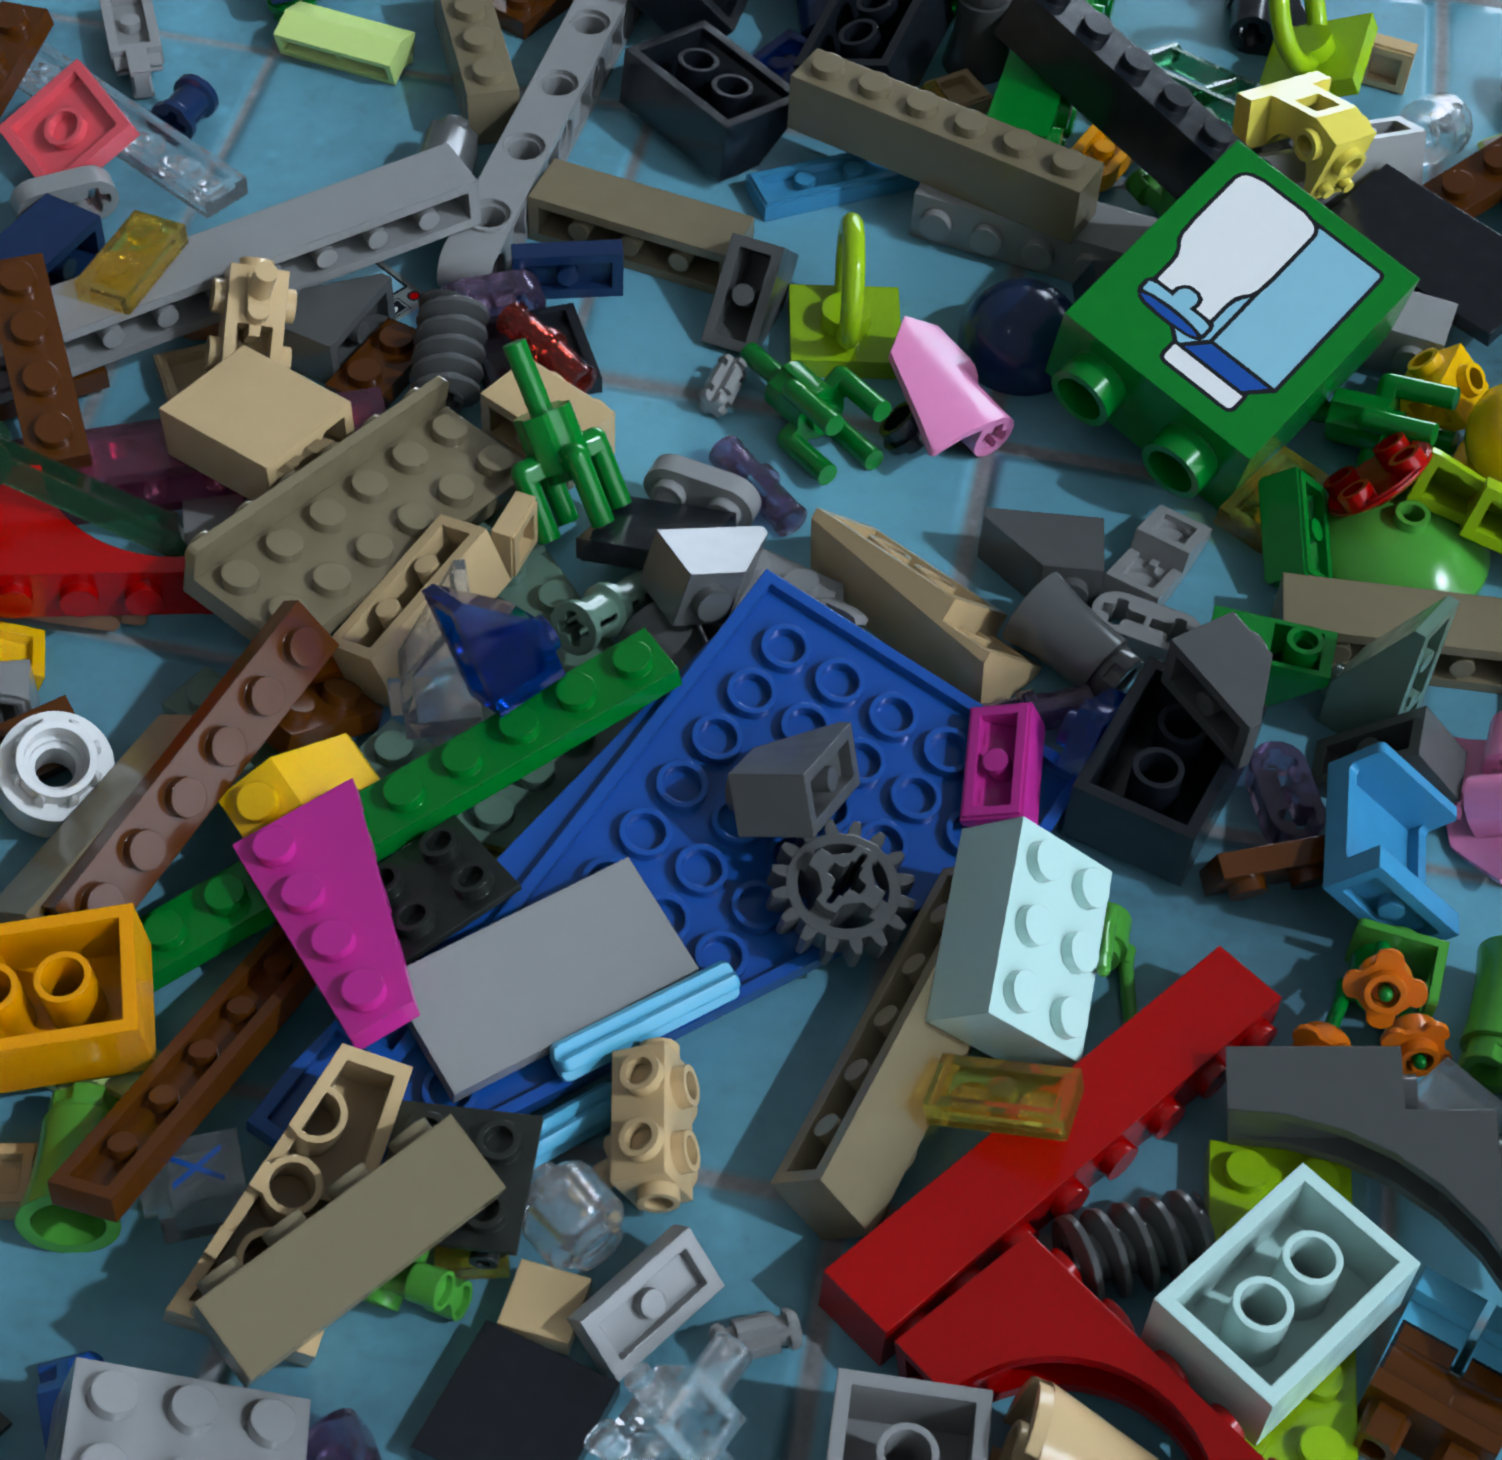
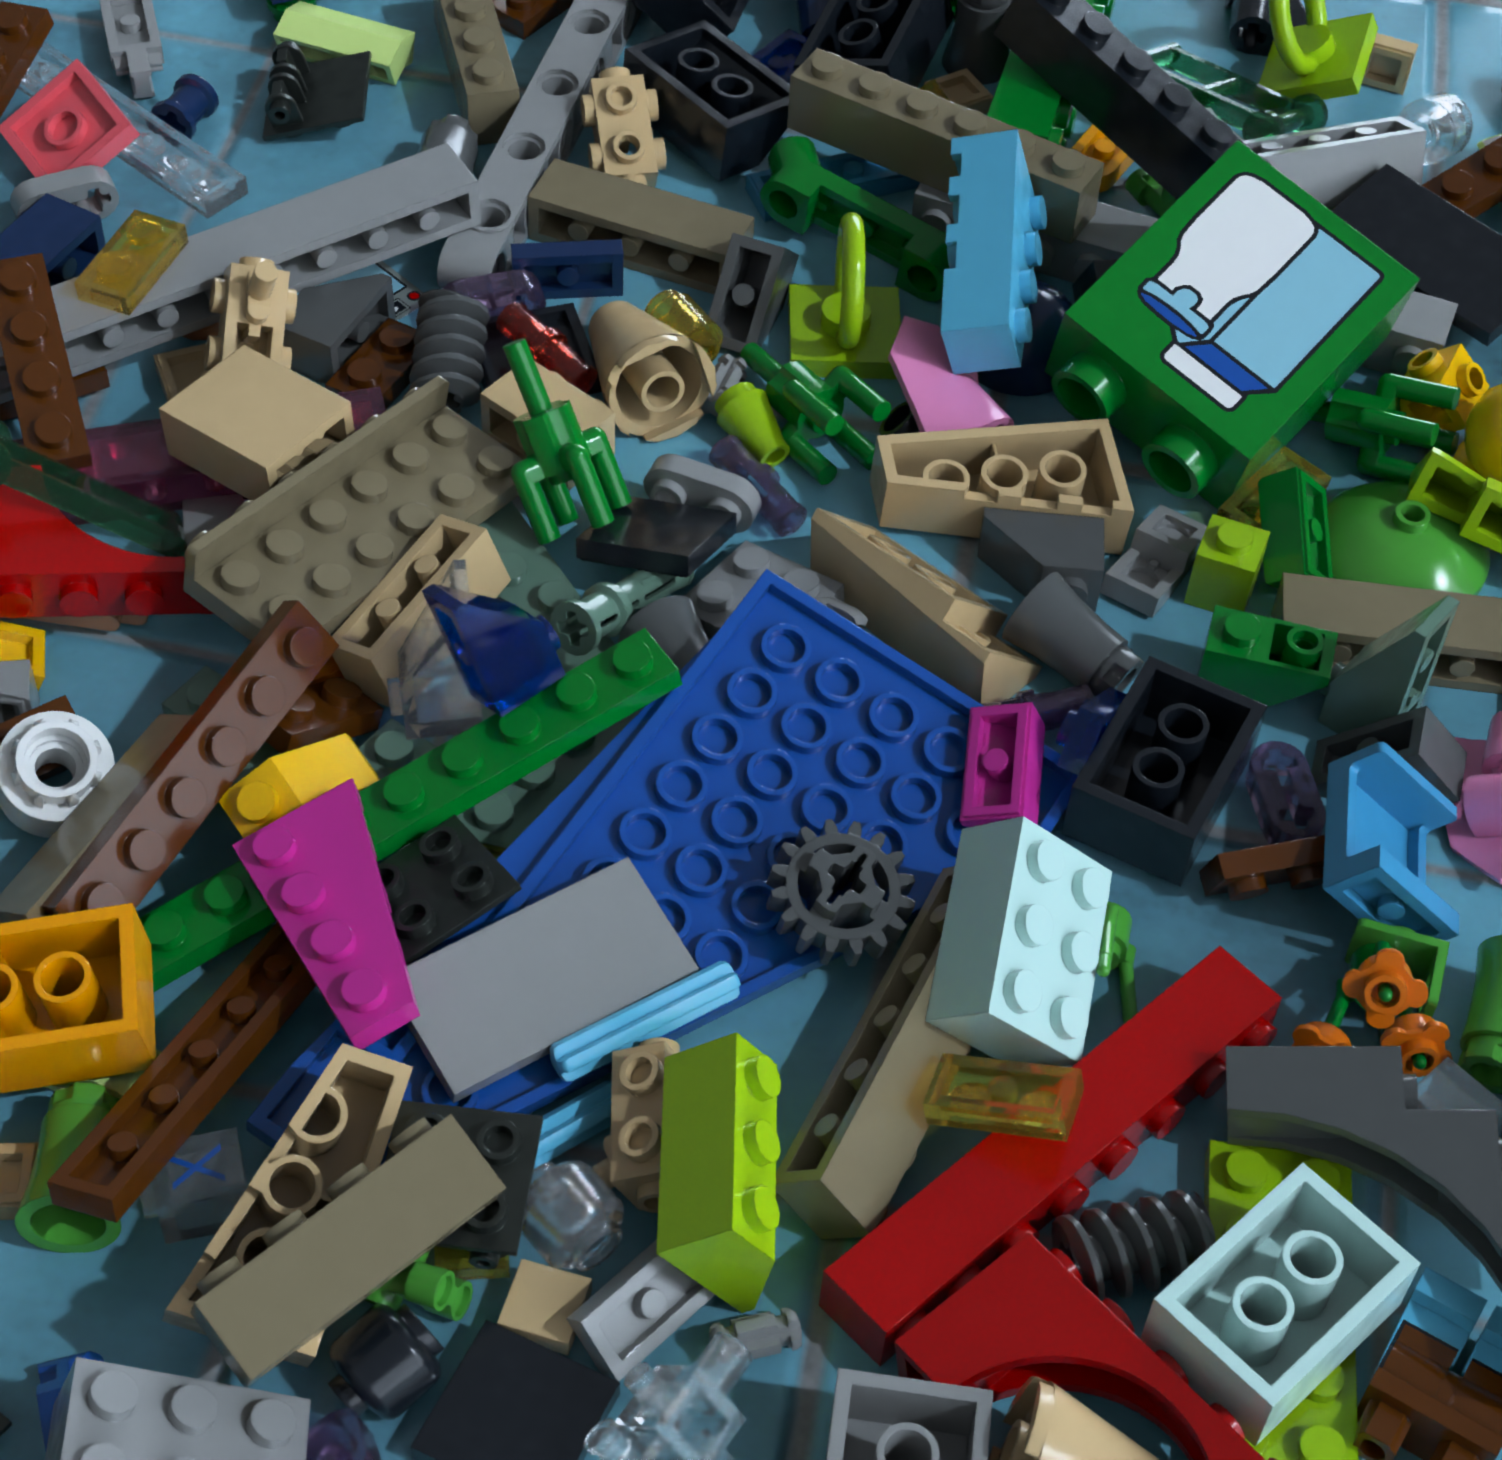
(314, 94): none -> pearl dark grey hinge
(385, 1361): none -> black head
(516, 531): tan tile -> none
(620, 115): none -> tan brick
(649, 372): none -> tan cone
(688, 318): none -> clear yellow brick
(701, 571): dark grey slope -> none
(720, 1167): none -> lime slope
(749, 416): none -> lime cone
(793, 783): dark grey slope -> none
(807, 194): none -> green plate
(949, 476): none -> tan wedge
(990, 254): none -> medium azure wedge
(1143, 623): light grey beam -> none
(1221, 682): dark grey slope -> none
(1226, 565): none -> lime brick
(1323, 127): light yellow tile -> none
(1378, 479): red dish -> none

